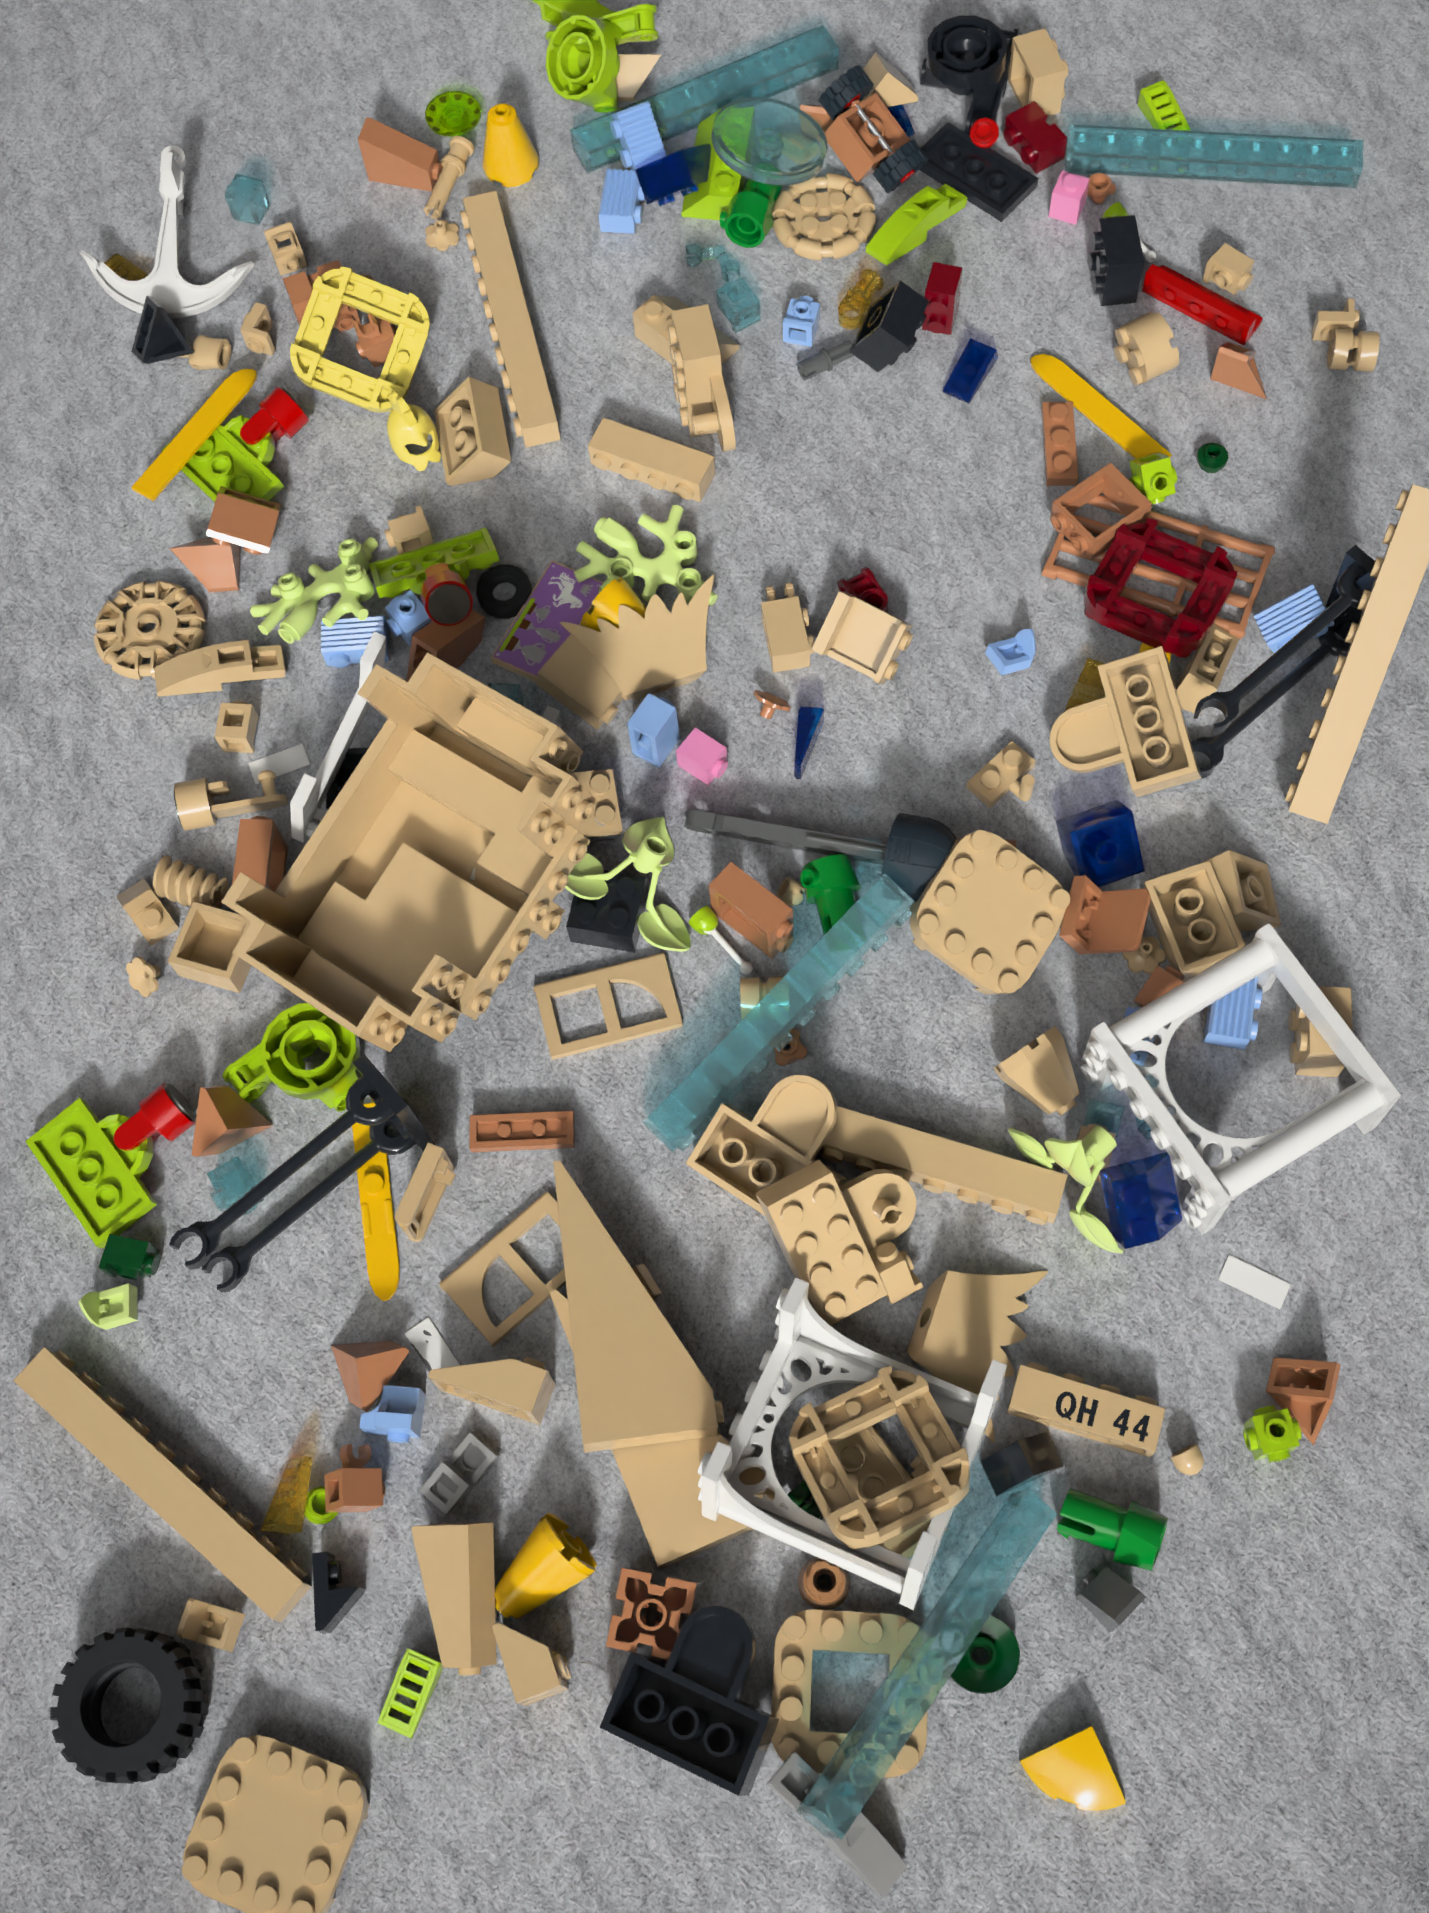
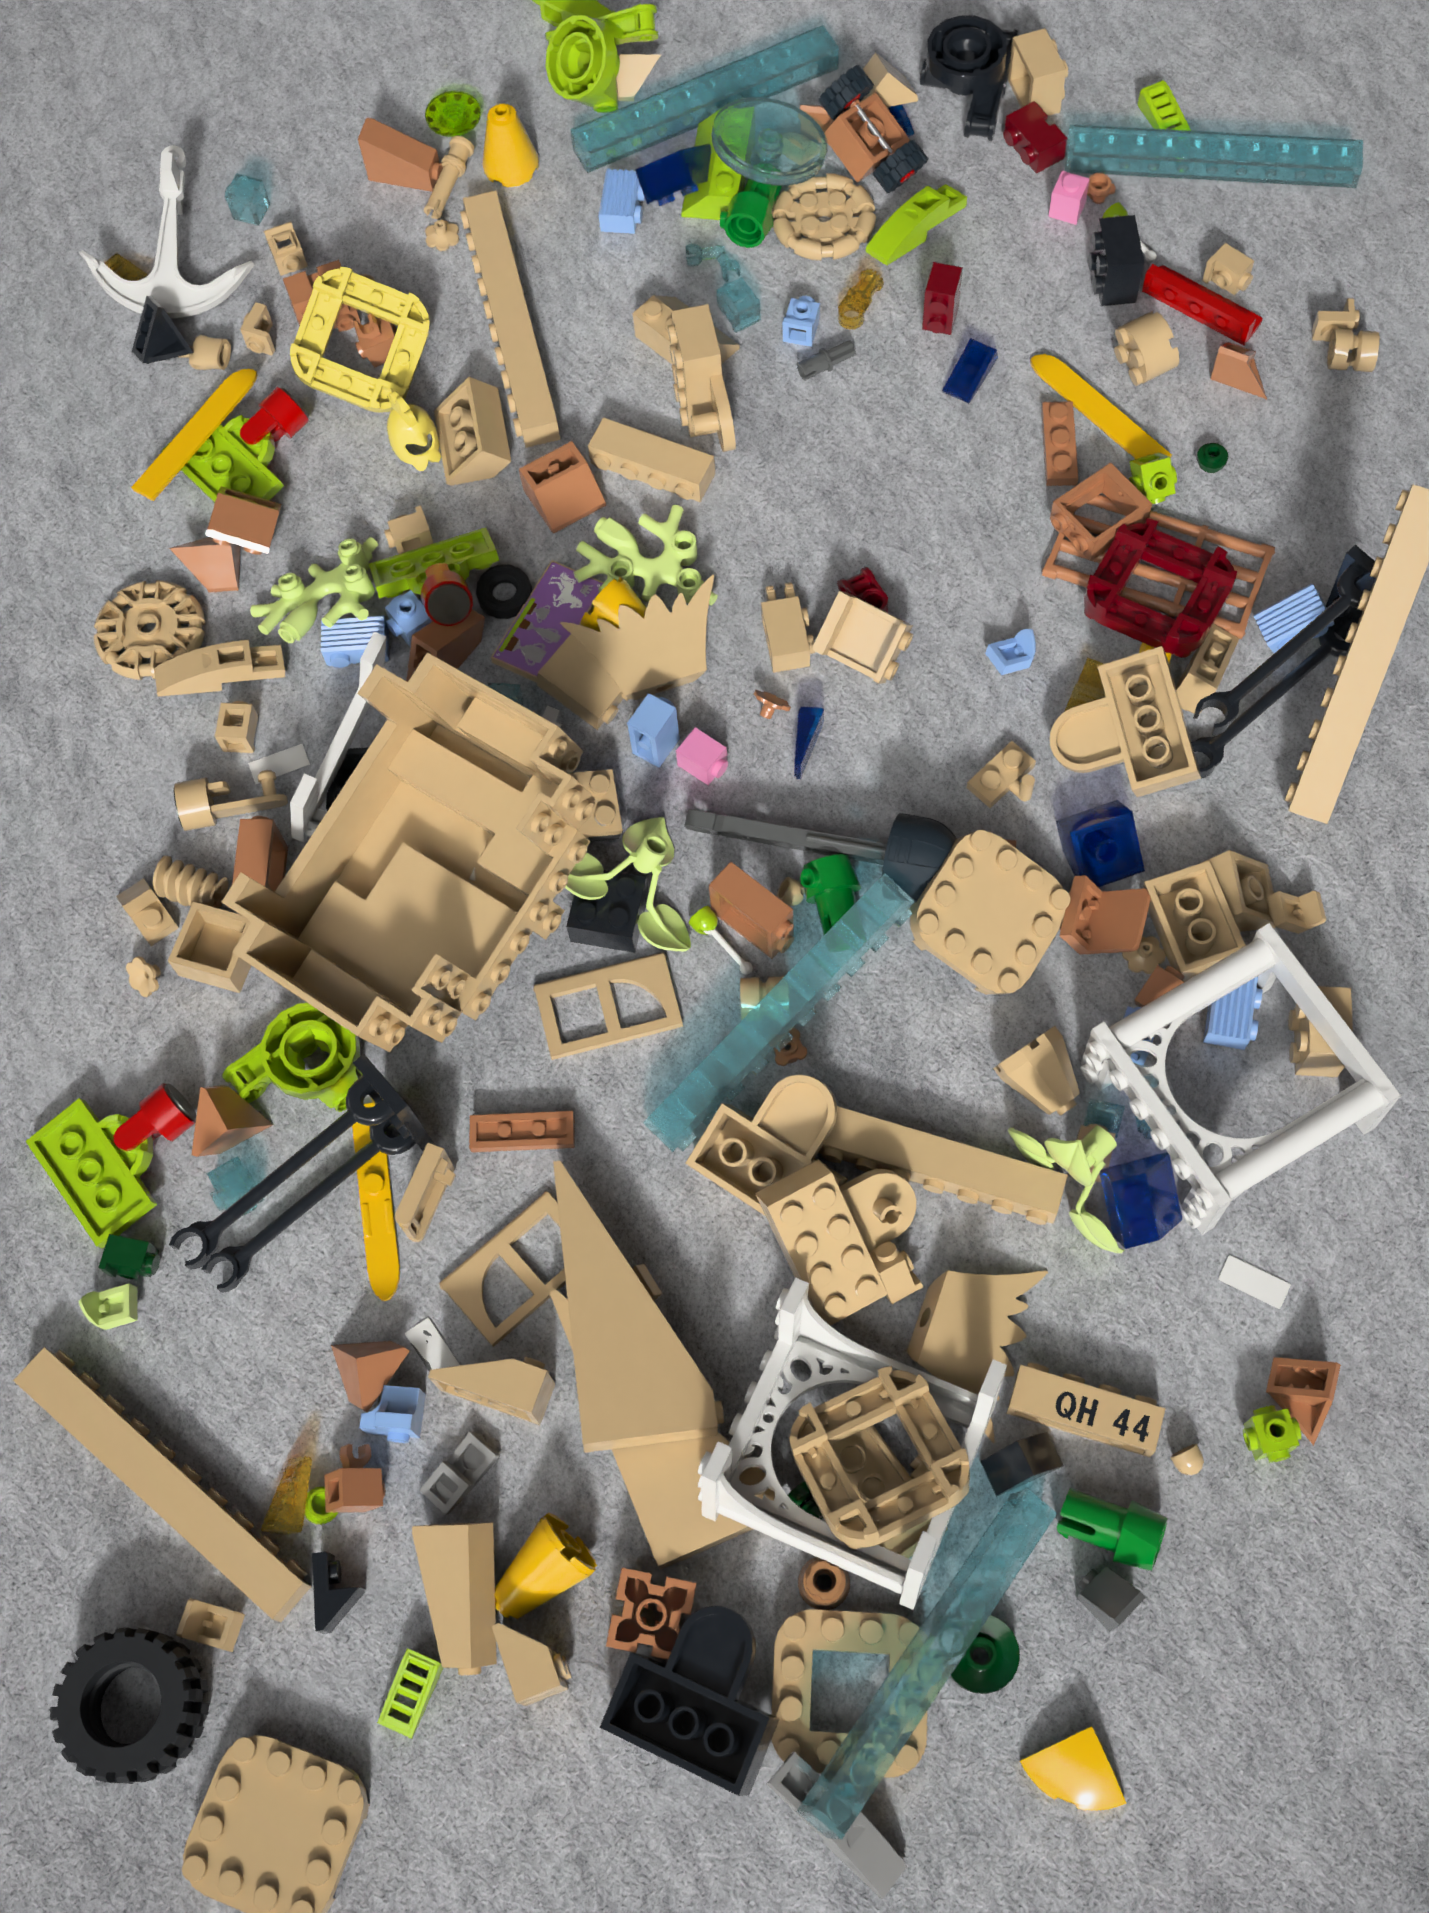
(561, 487): none -> nougat slope
(637, 136): light blue brick -> none
(890, 326): black brick -> none
(978, 173): black plate -> none
(984, 133): red plate -> none
(1295, 912): none -> tan bracket

